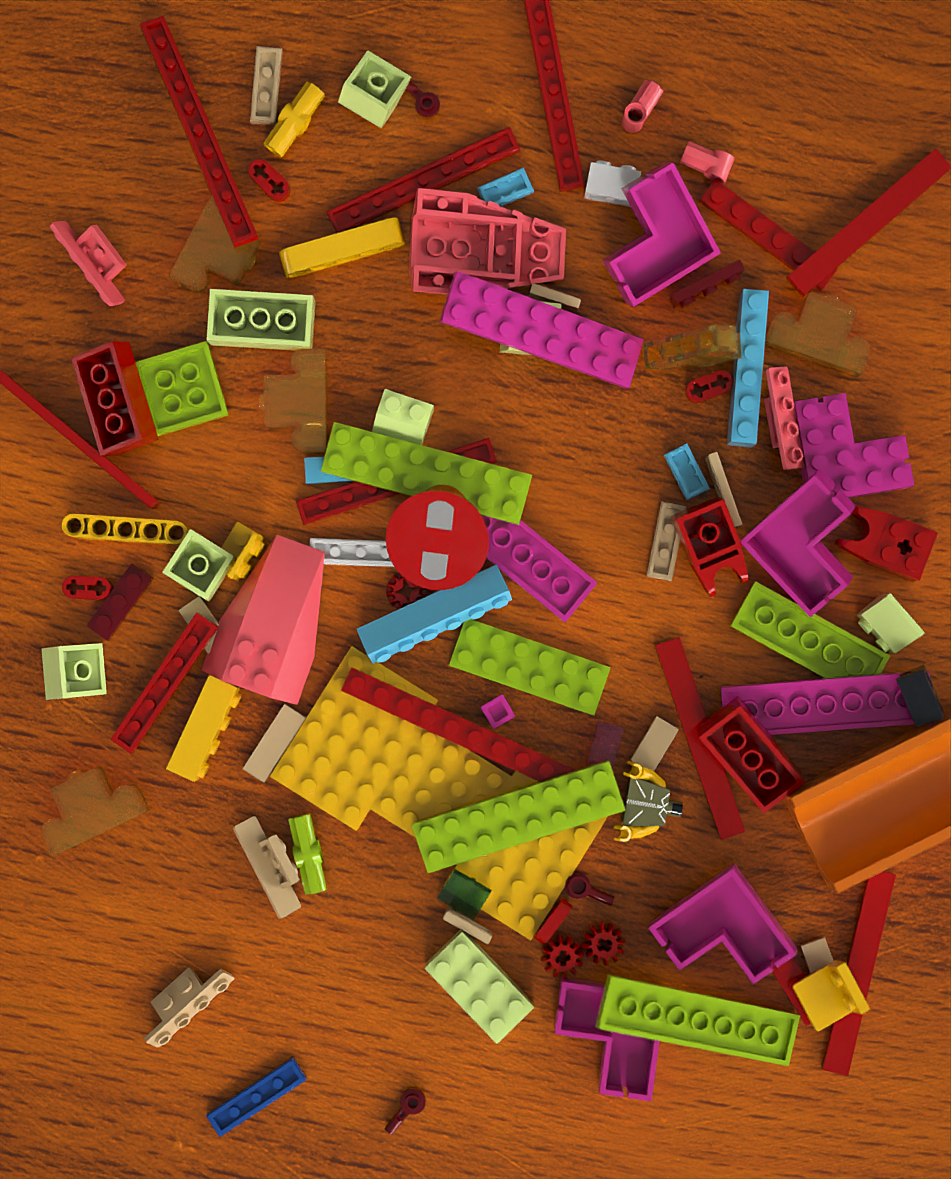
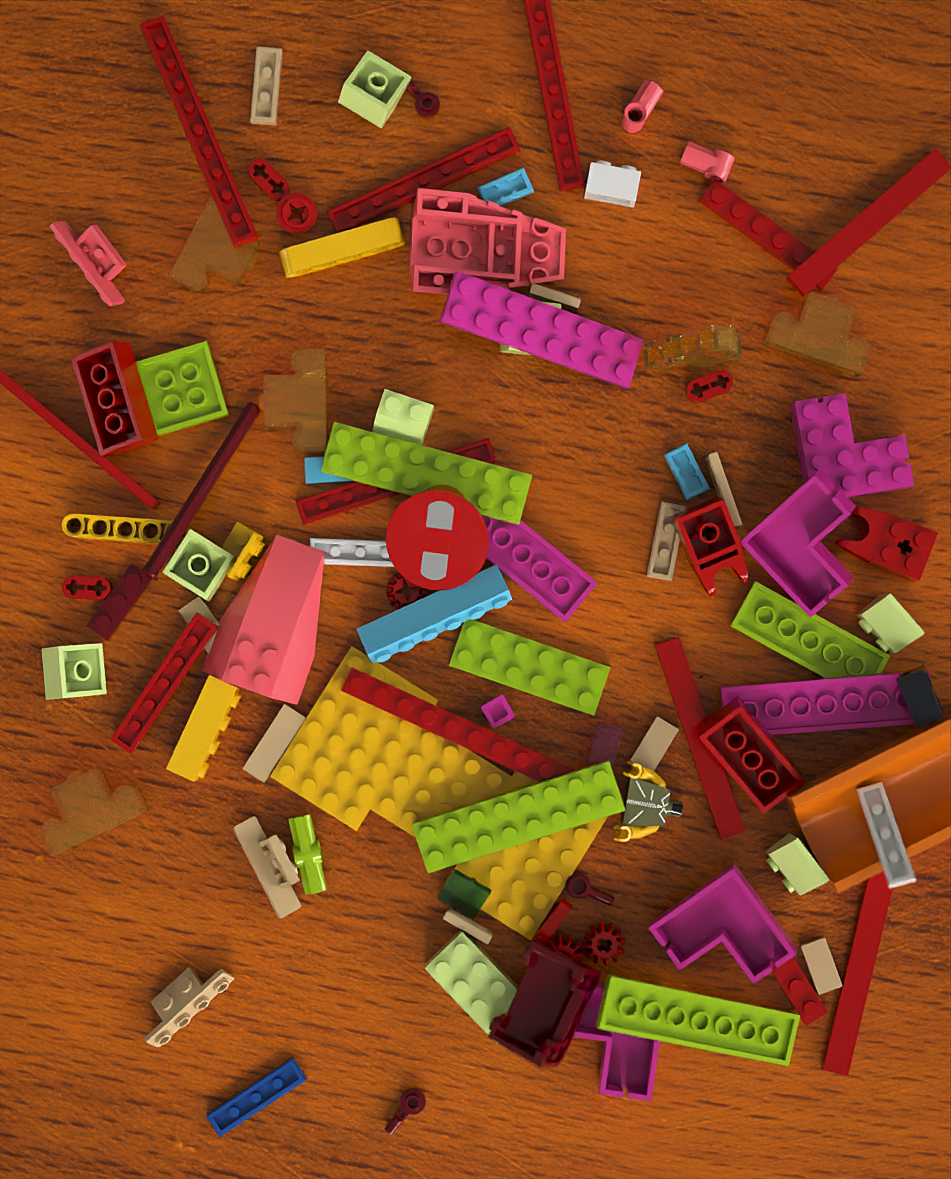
(200, 491): none -> dark red axle
(260, 320): yellowish green brick -> none
(294, 119): yellow piece -> none
(297, 201): none -> red gear
(545, 1006): none -> dark red windscreen
(673, 237): dark pink piece -> none
(707, 285): dark red plate -> none
(748, 369): medium azure brick -> none
(783, 419): coral bracket -> none
(796, 865): none -> yellowish green slope
(830, 995): yellow bracket -> none
(885, 835): none -> white tile

